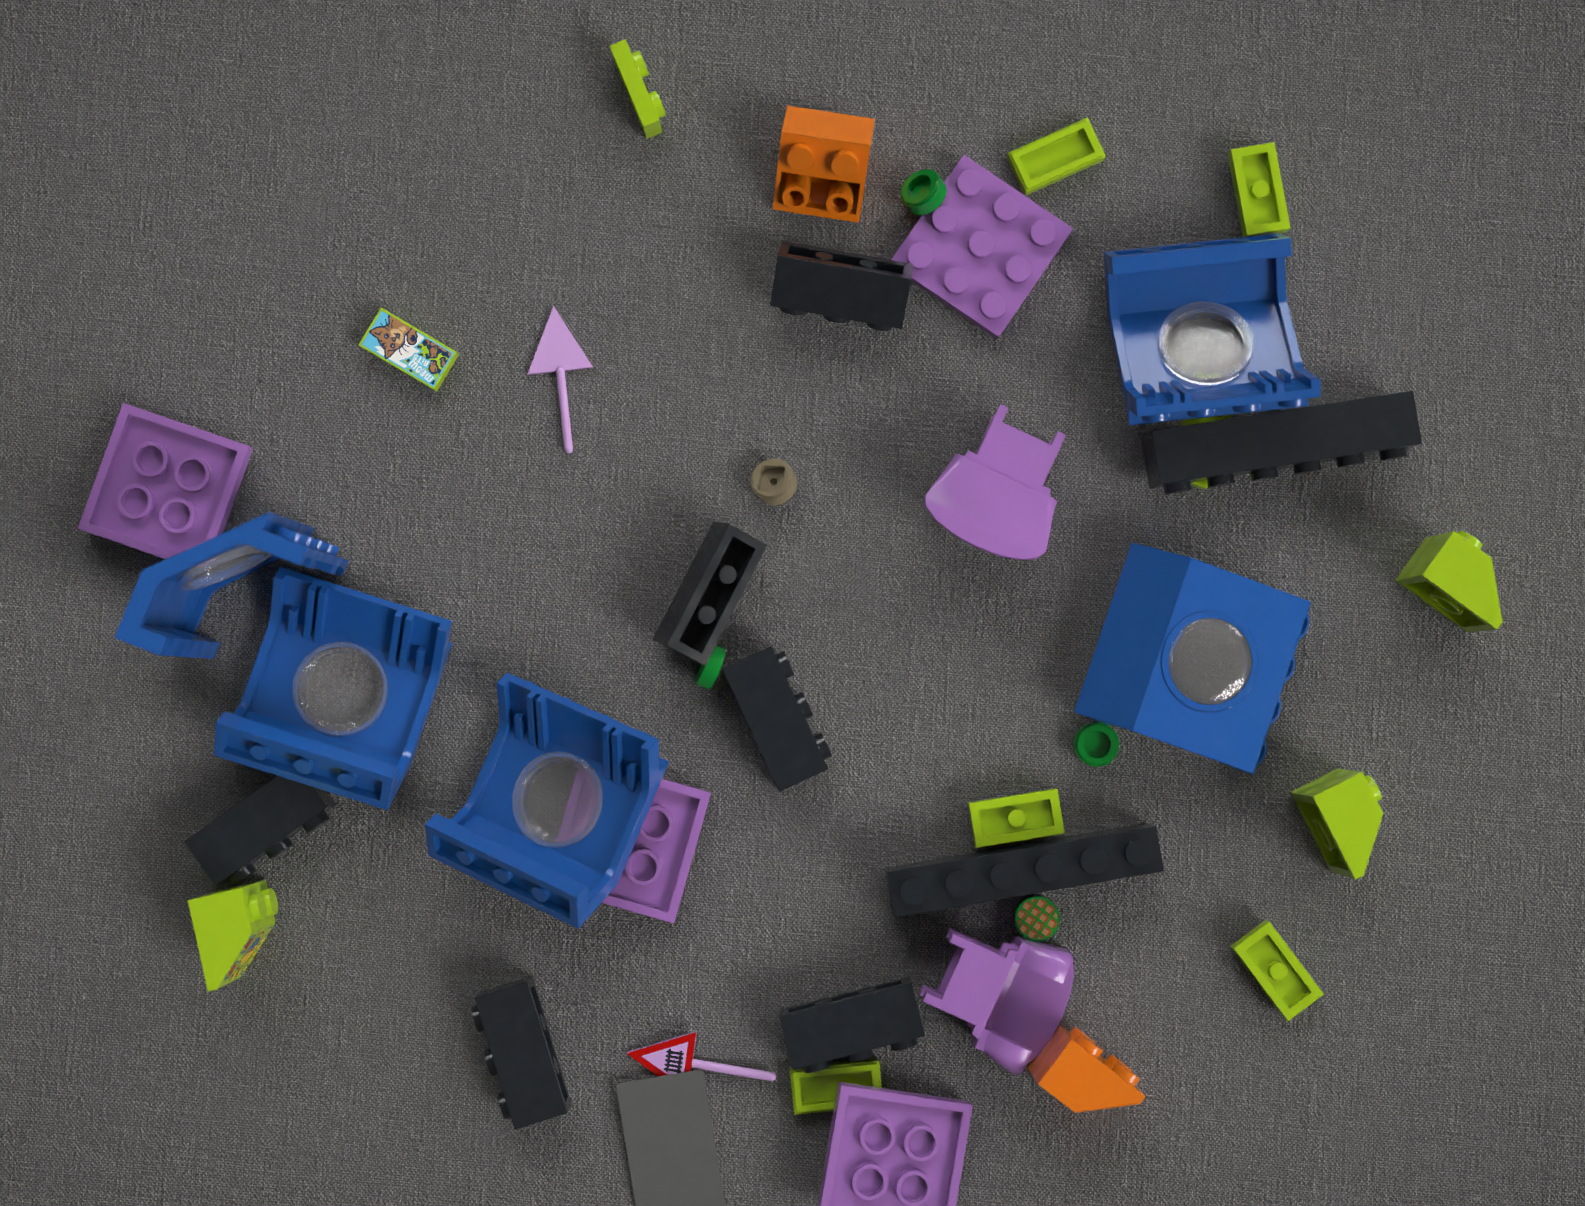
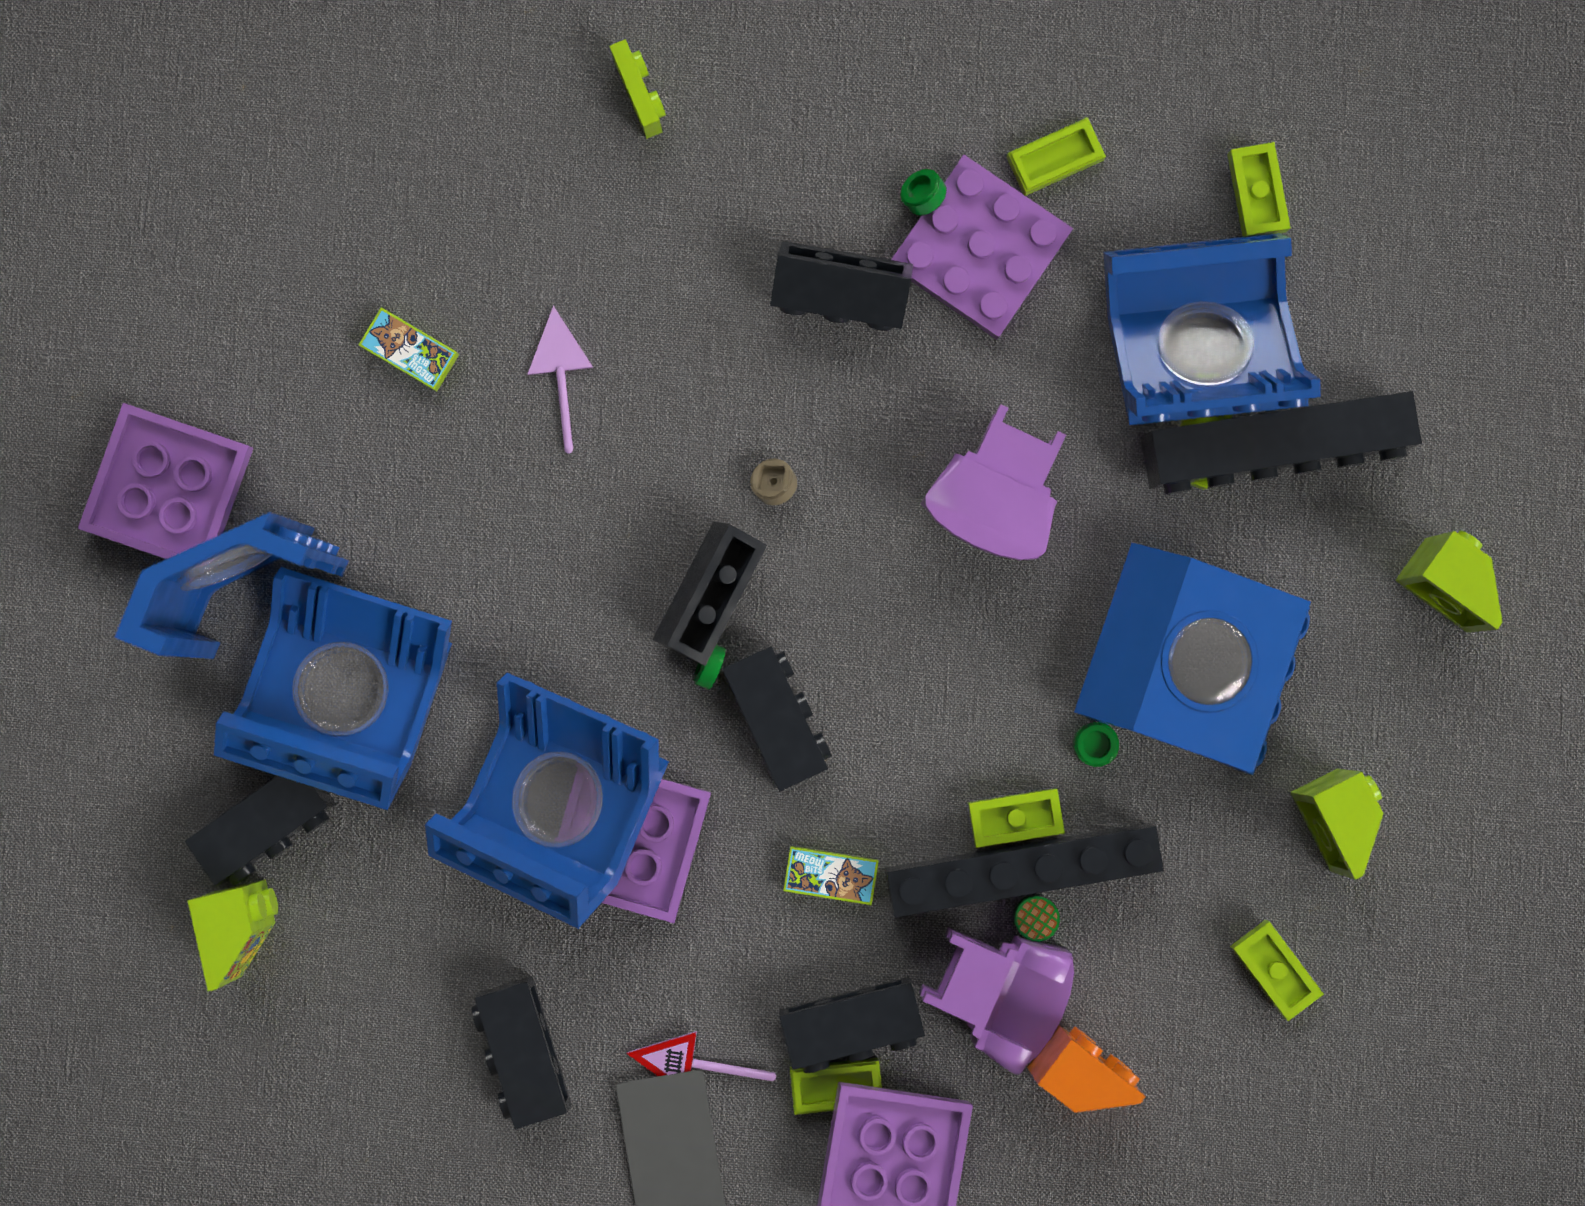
(822, 163): orange slope -> none
(831, 875): none -> tile

